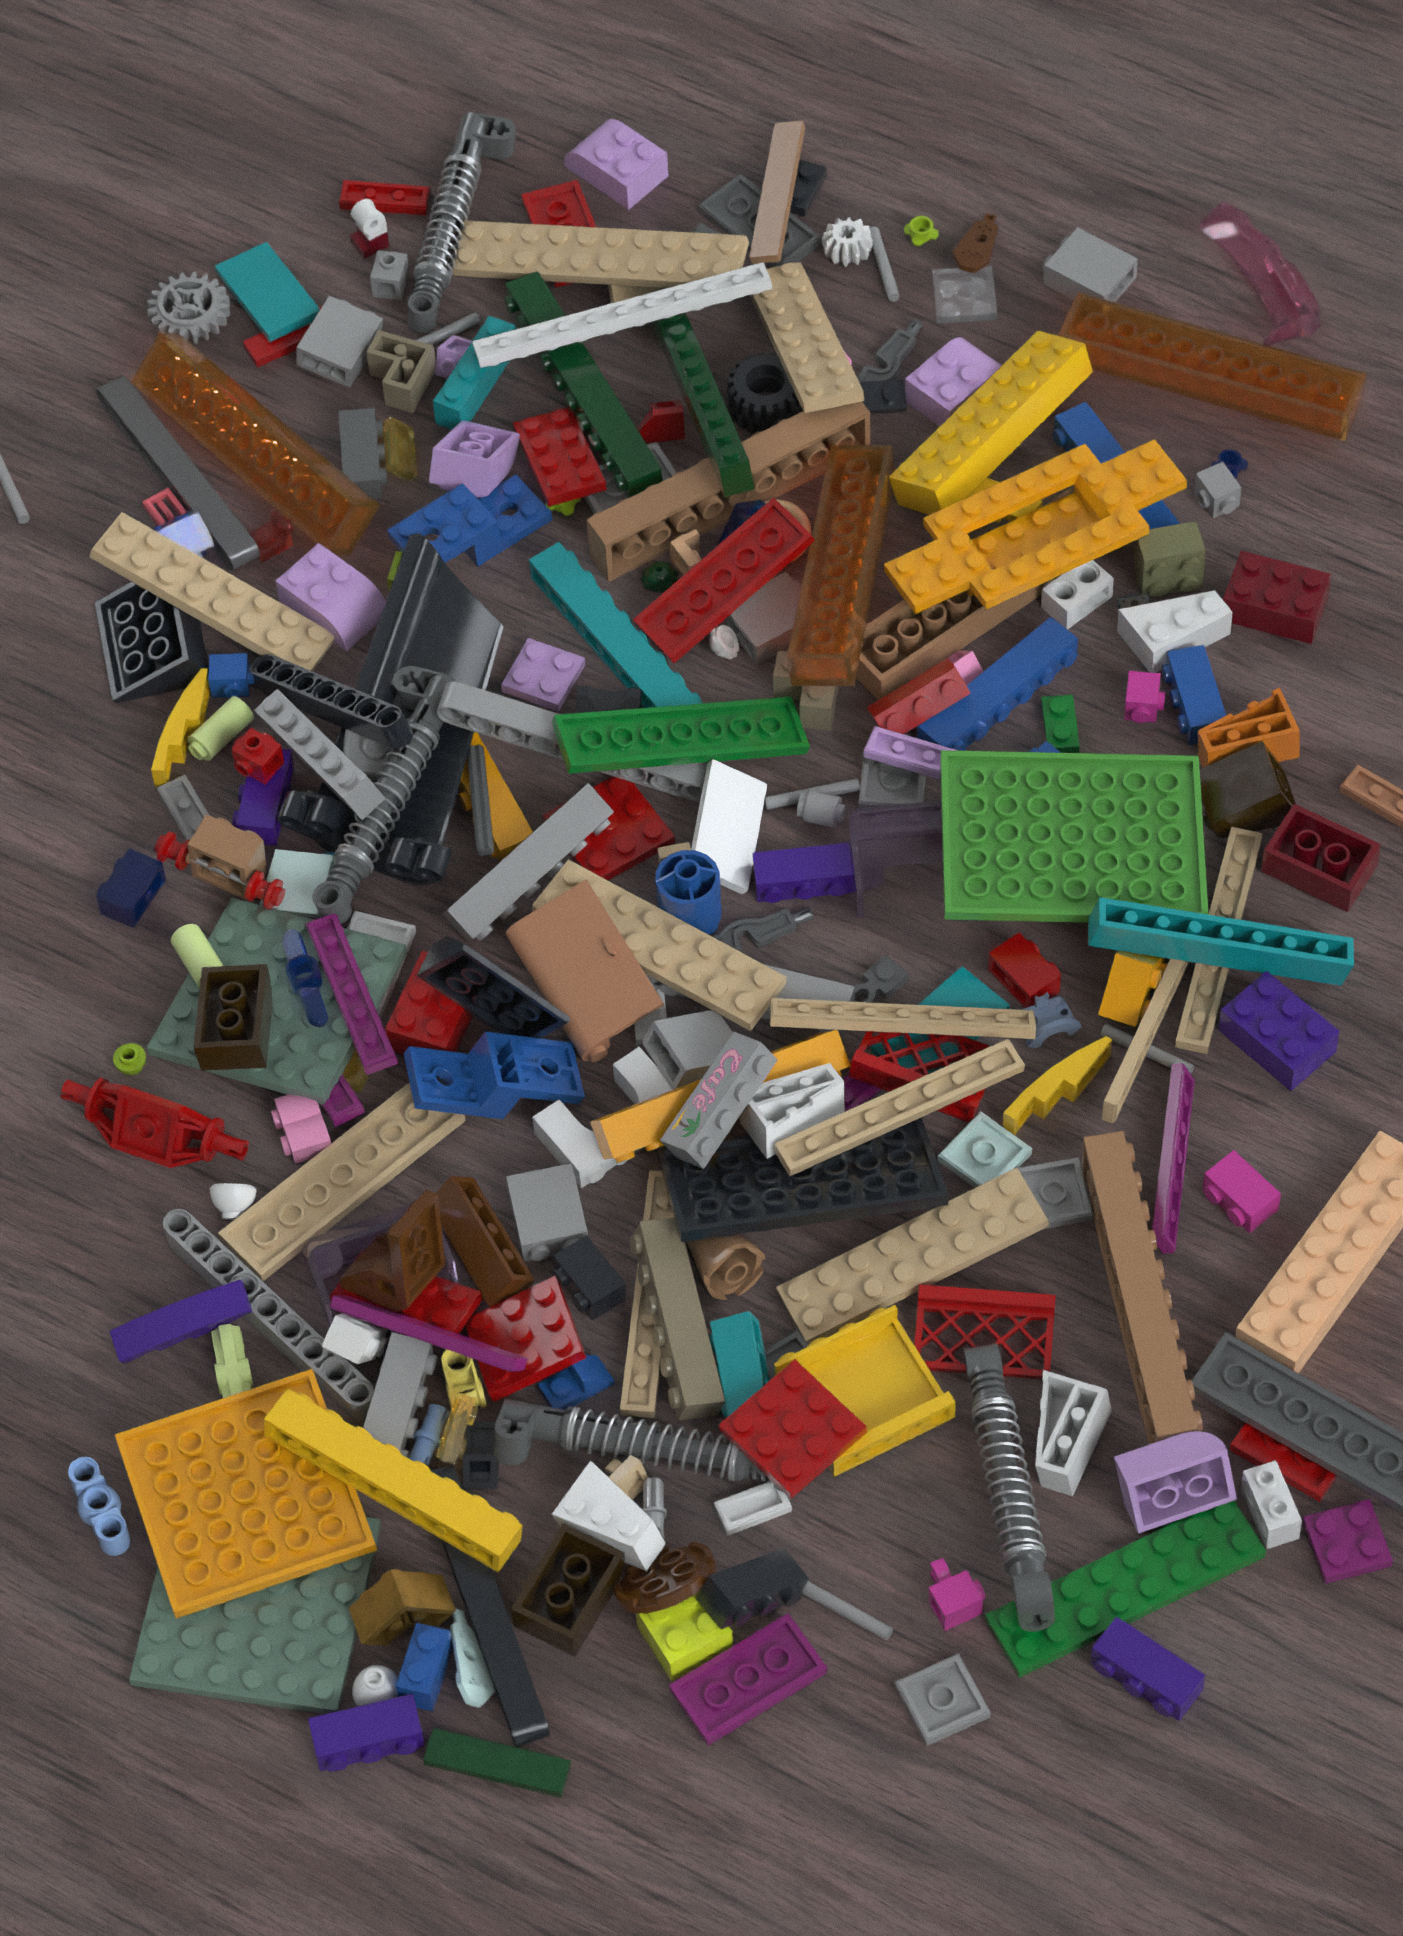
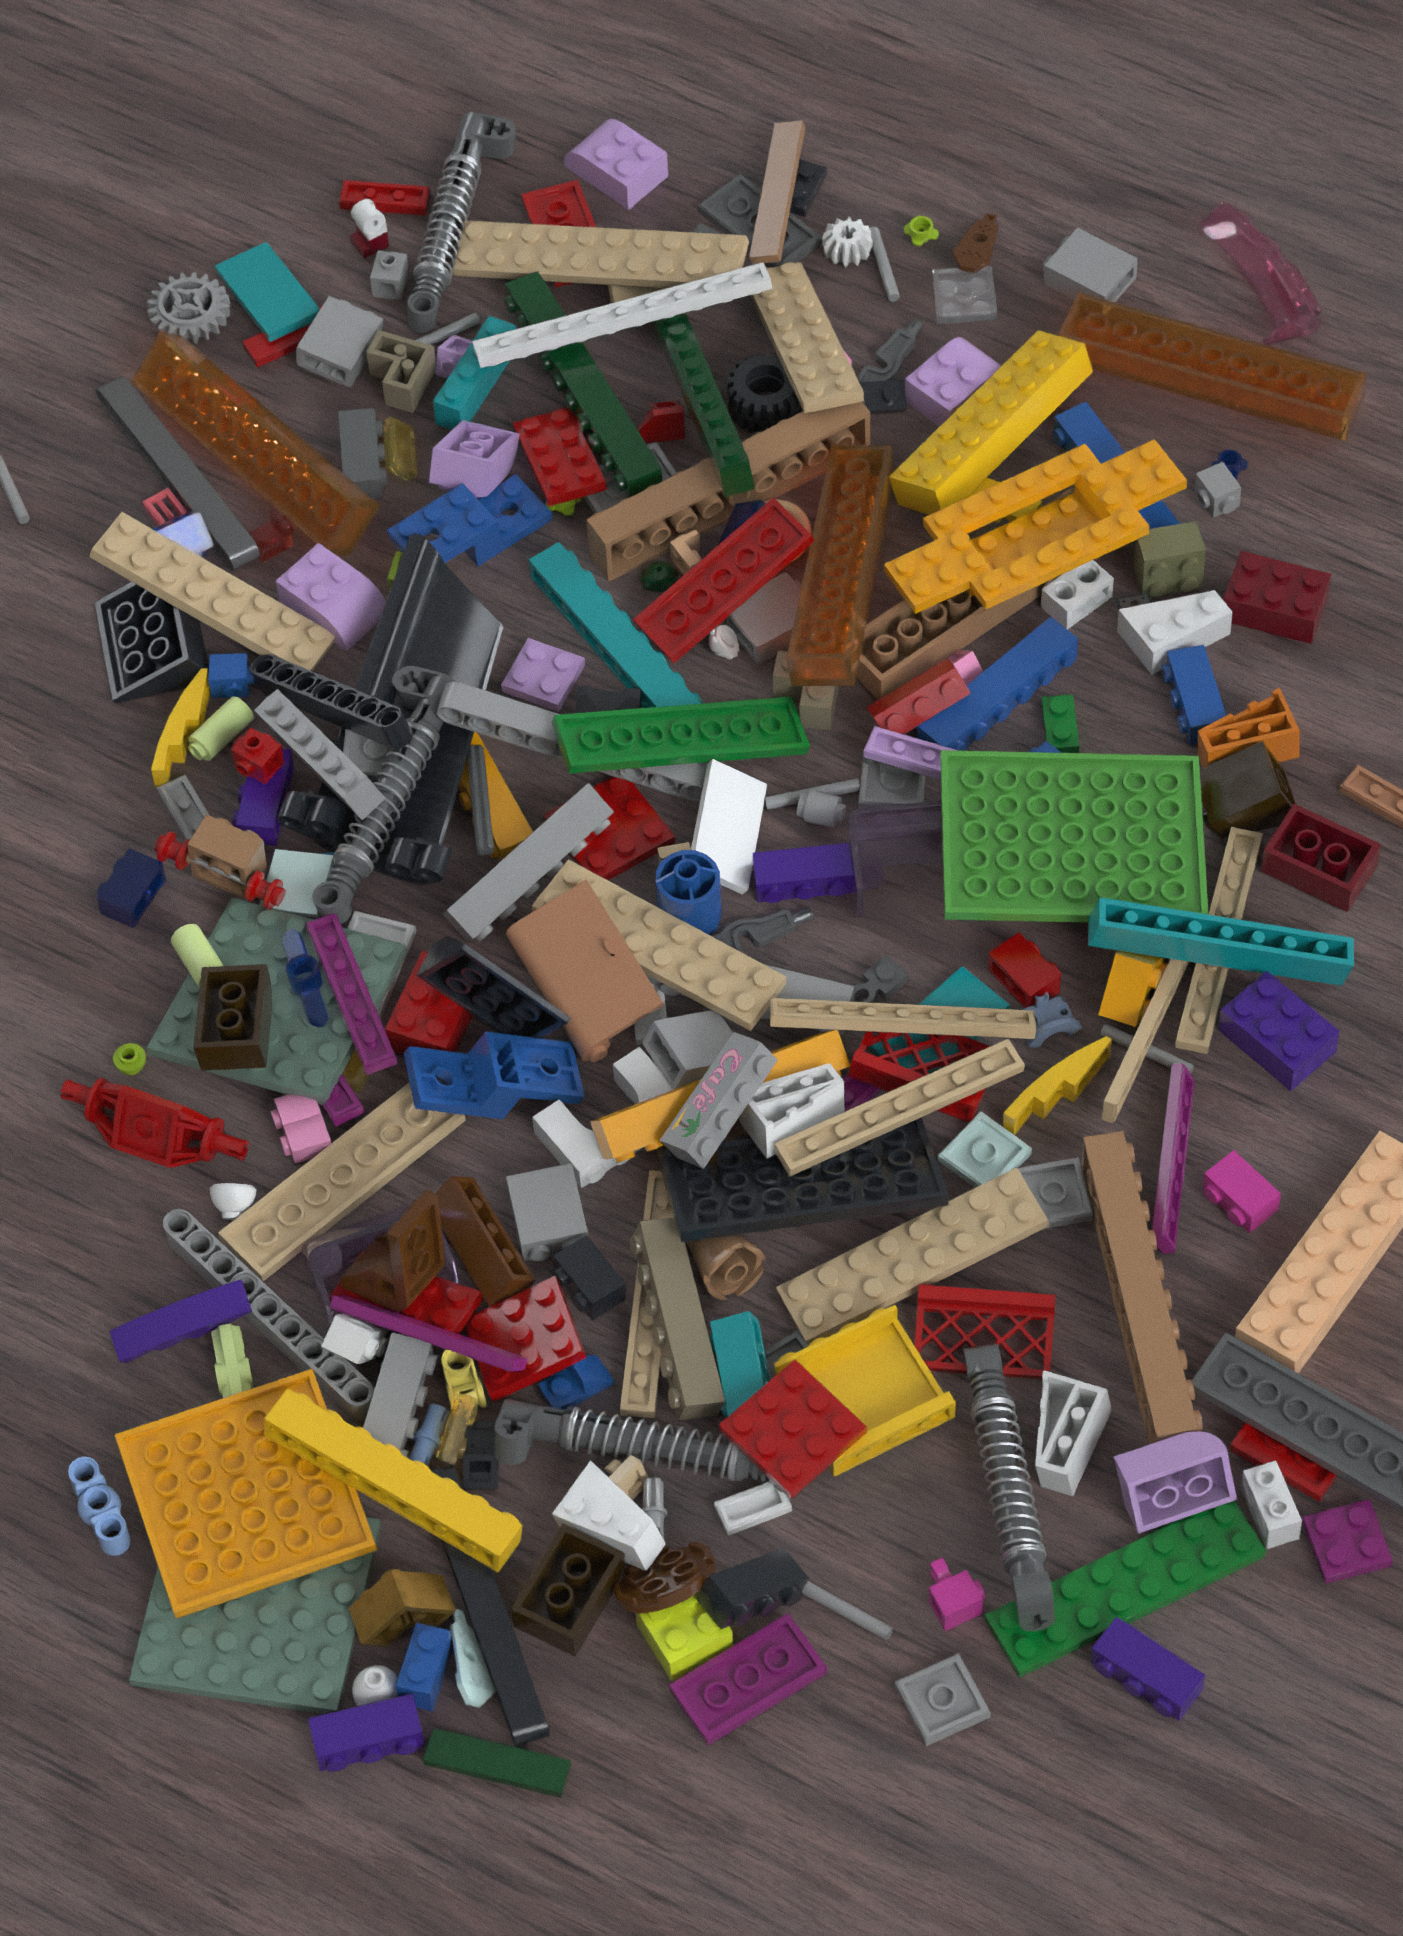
(1143, 697): dark pink brick -> none

